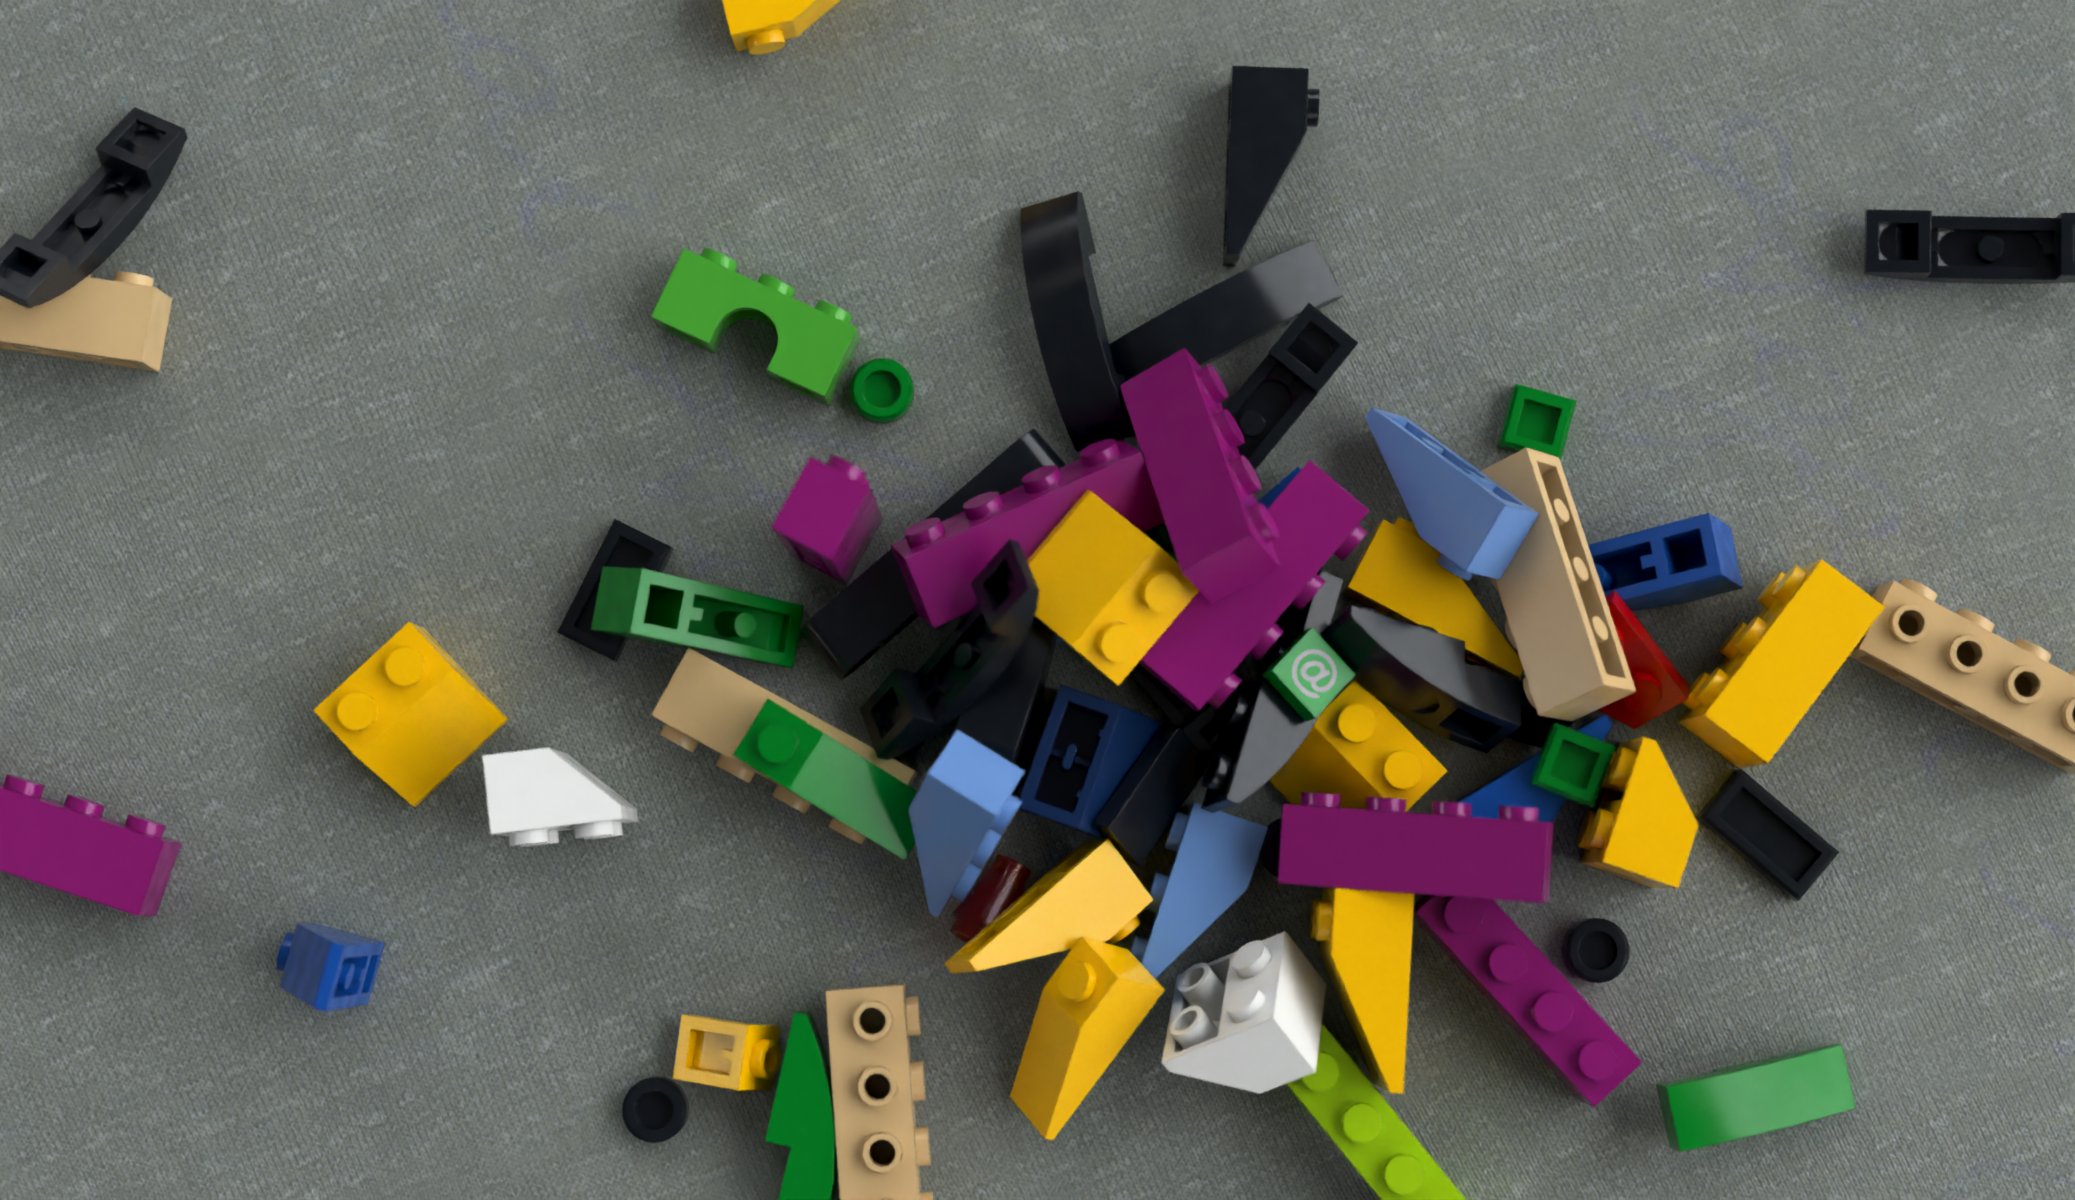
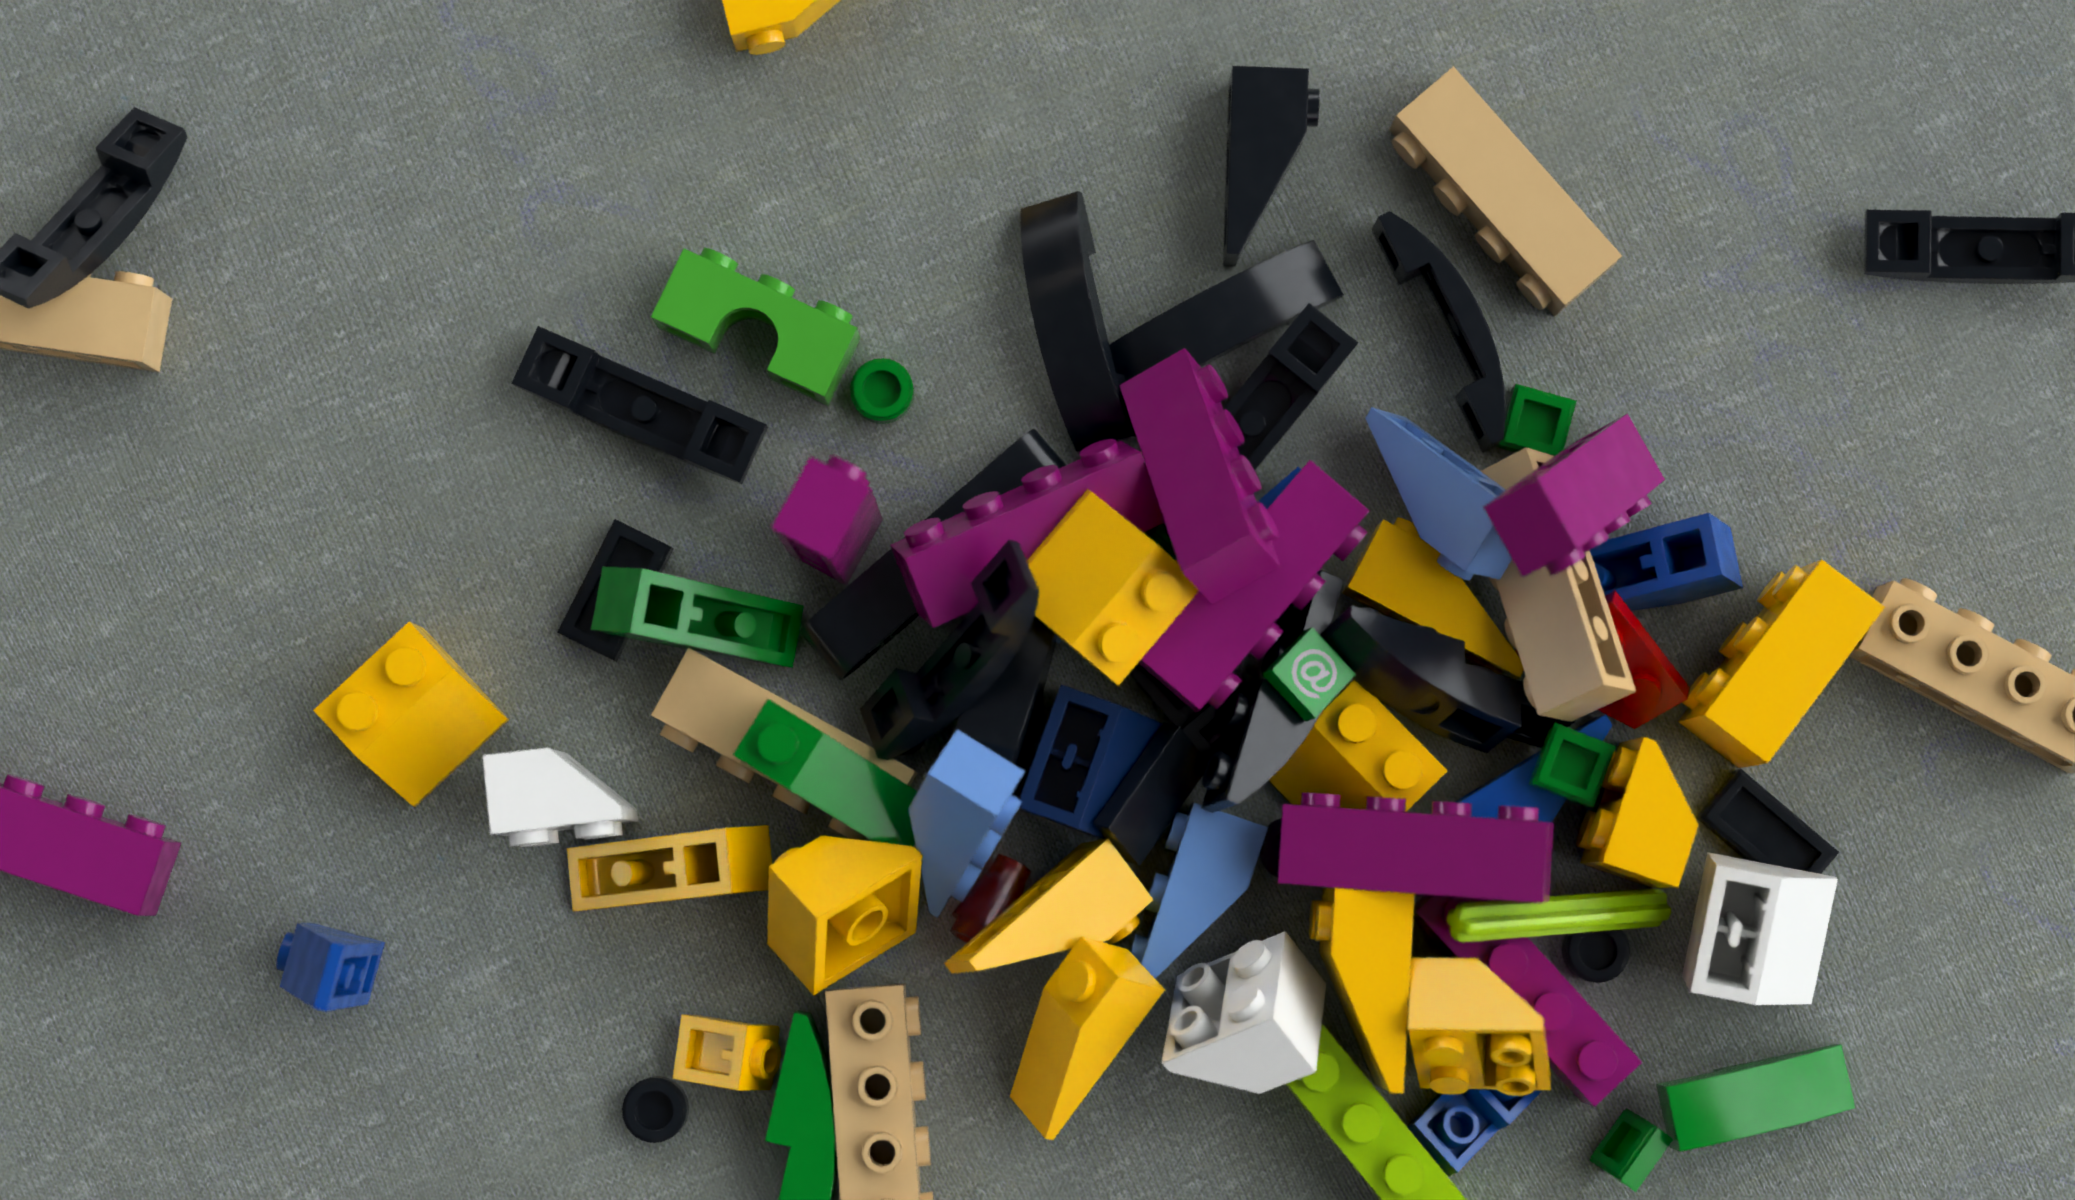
(639, 406): none -> black slope
(670, 867): none -> yellow slope
(840, 905): none -> yellow slope
(1414, 255): none -> black slope
(1461, 1124): none -> blue slope
(1473, 1030): none -> yellow slope
(1502, 192): none -> tan brick
(1559, 916): none -> lime axle
(1576, 498): none -> magenta brick
(1631, 1149): none -> green tile
(1758, 932): none -> white slope

